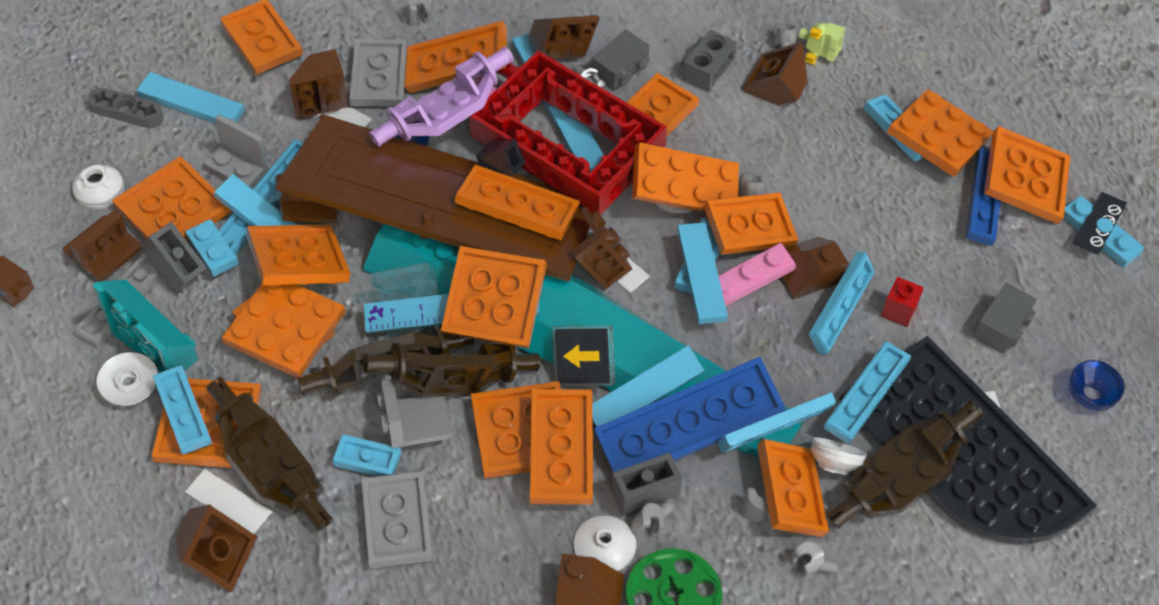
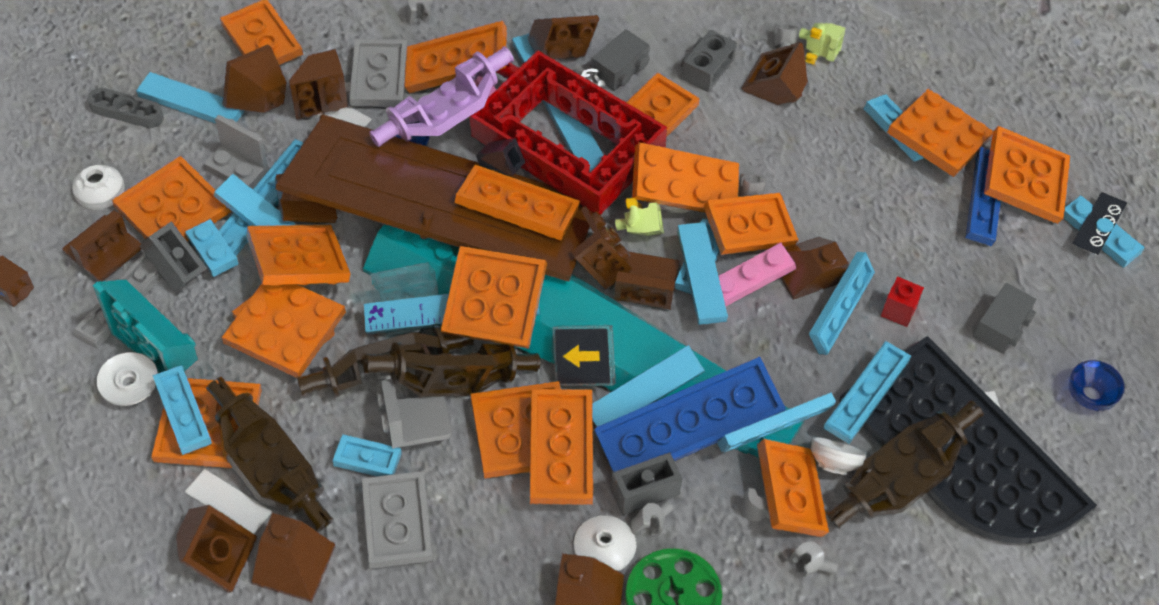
(254, 82): none -> reddish brown slope
(291, 558): none -> reddish brown slope
(640, 220): none -> yellowish green piece
(649, 281): none -> reddish brown bracket

